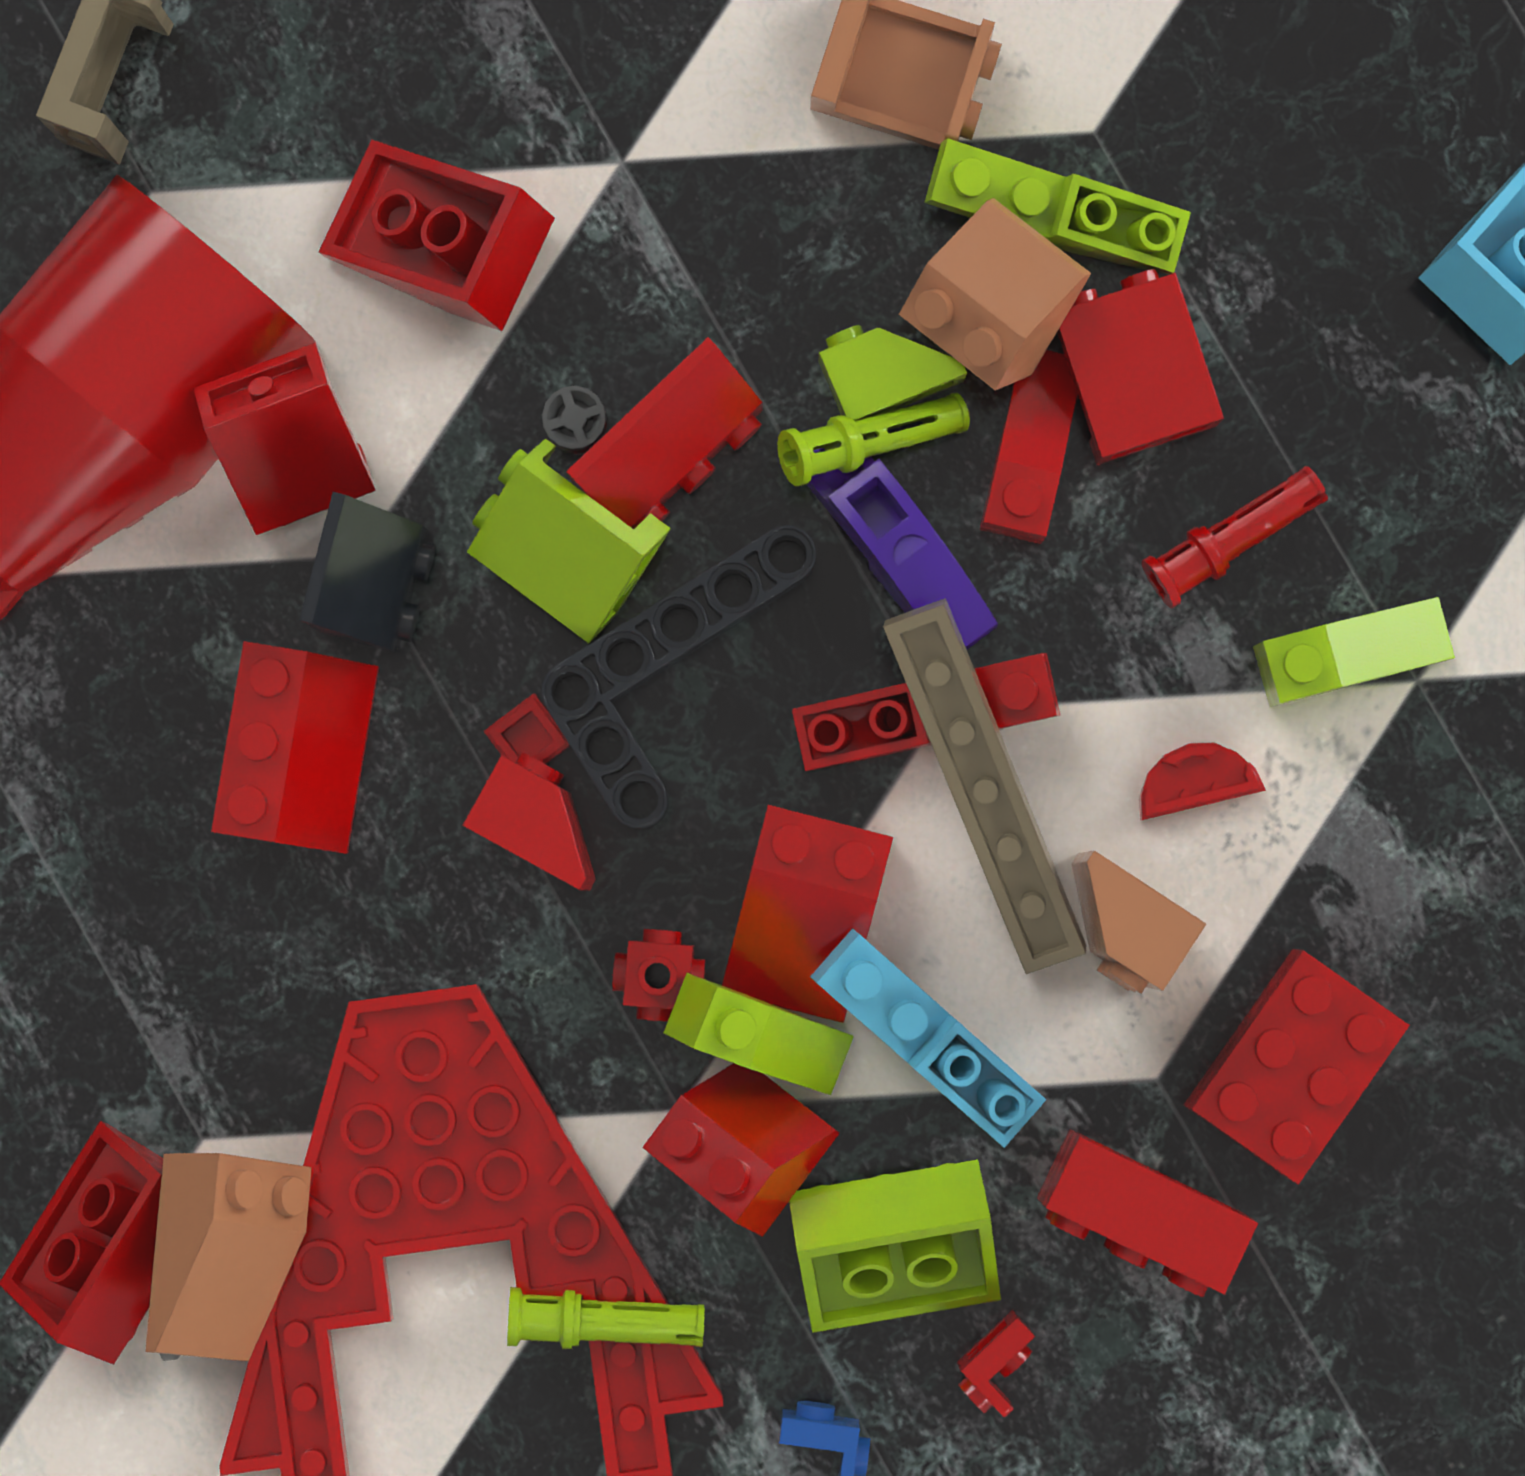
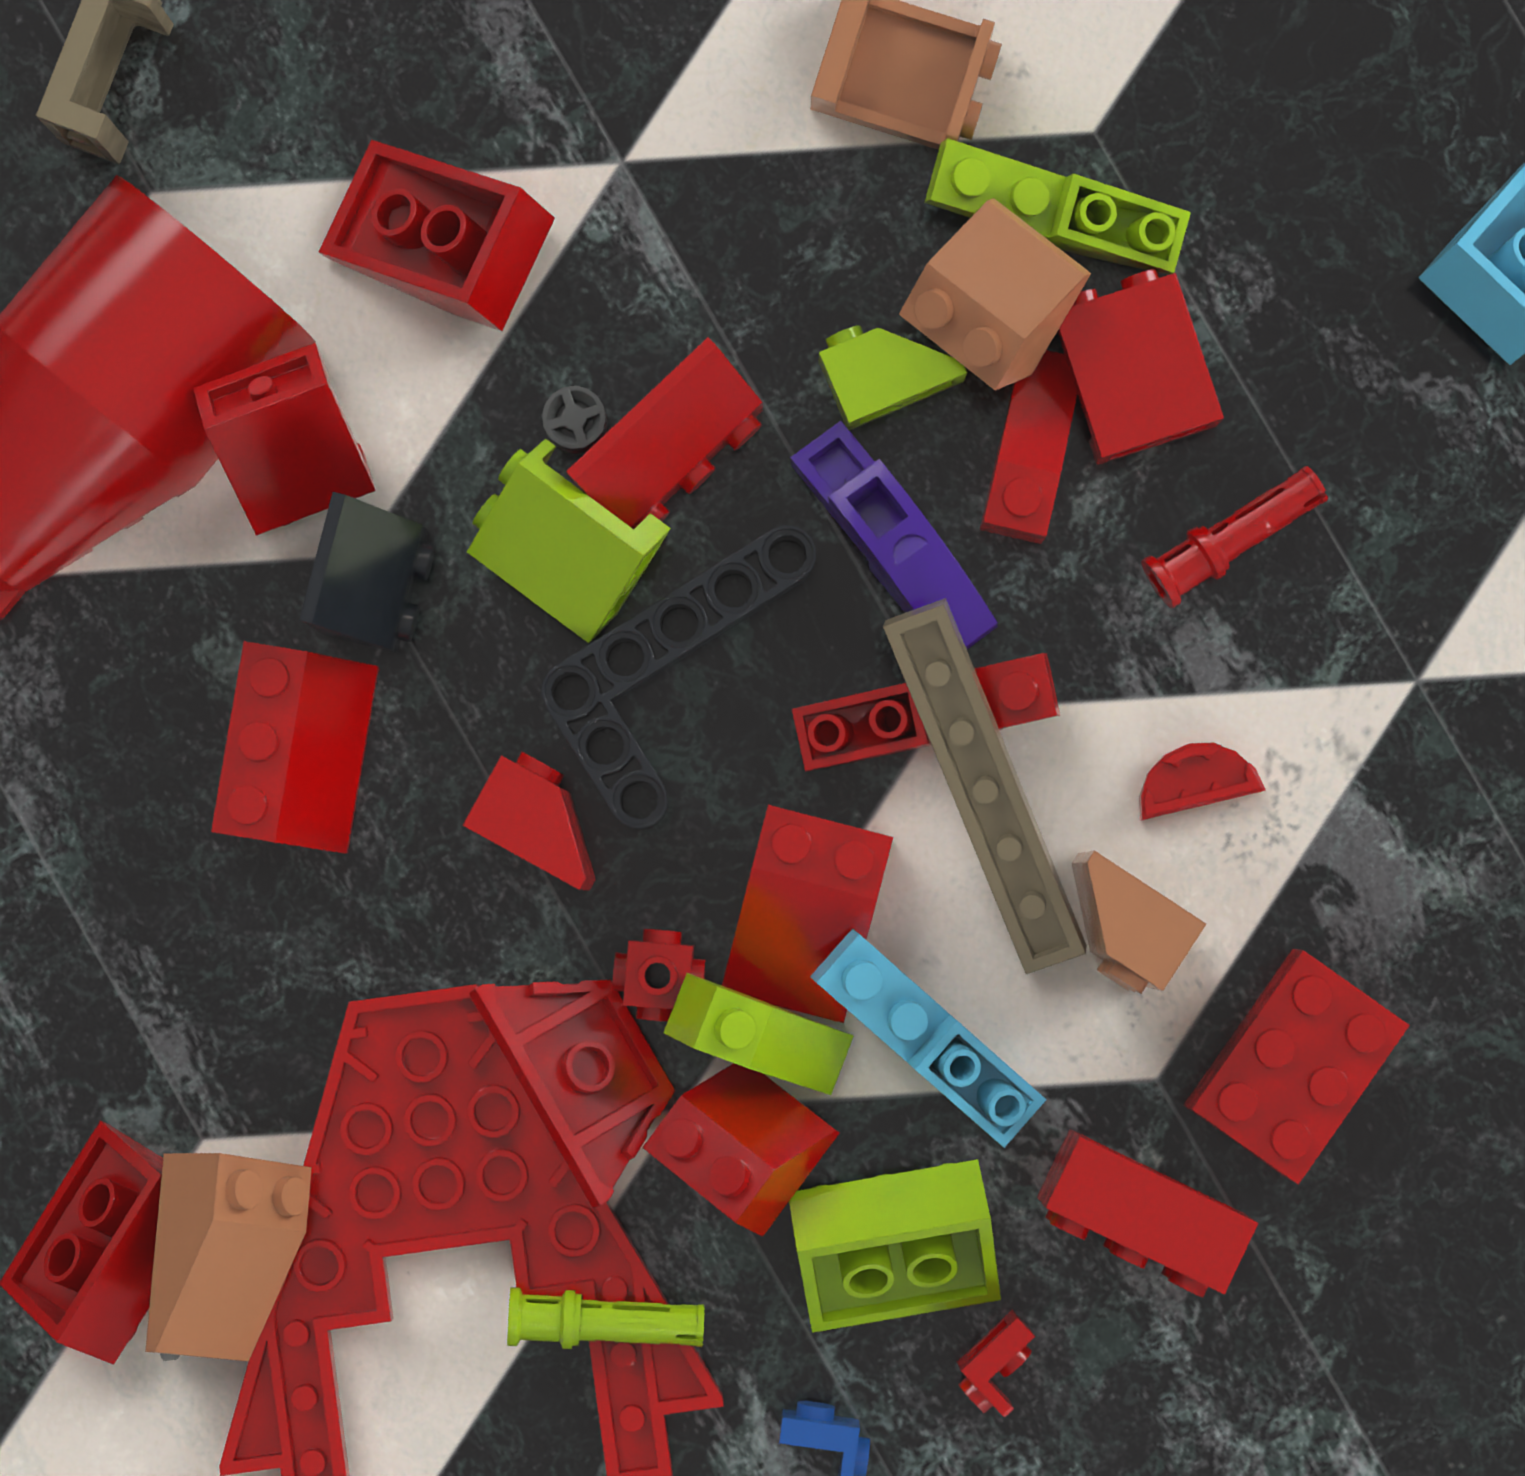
(528, 730): red tile -> none
(581, 1071): none -> red wing
(845, 443): lime pin -> none
(1353, 651): lime slope -> none

